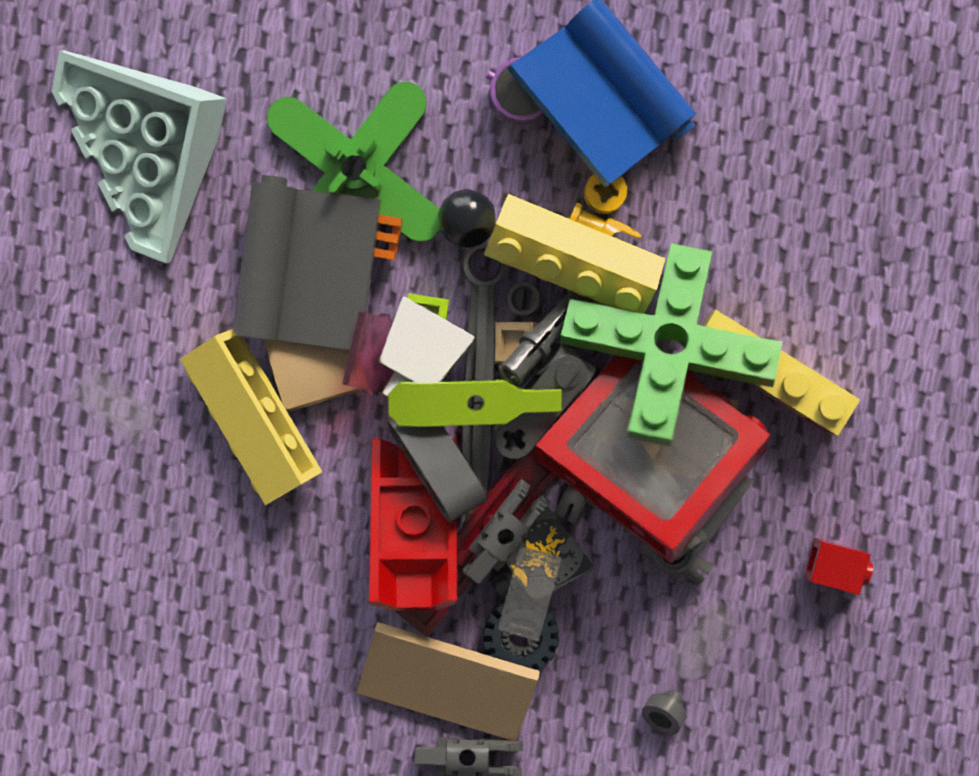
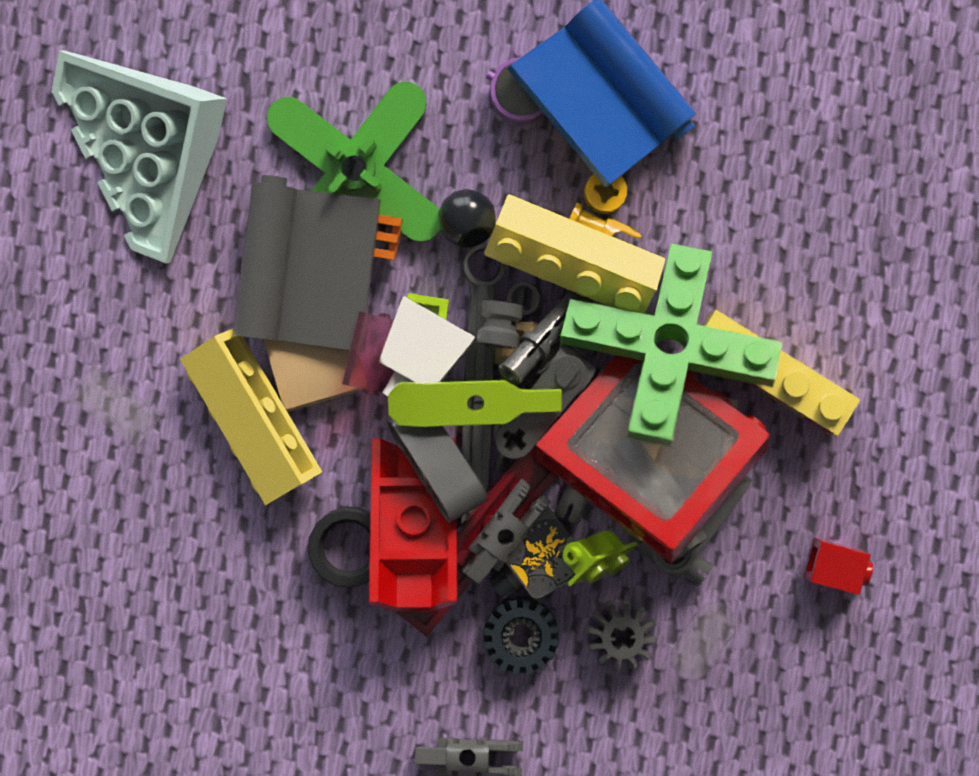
(316, 547): none -> black tyre
(447, 681): tan tile -> none
(499, 325): none -> dark grey wheel
(529, 593): clear tile -> none
(596, 556): none -> lime hinge
(621, 649): none -> dark grey gear
(665, 712): dark grey tile -> none

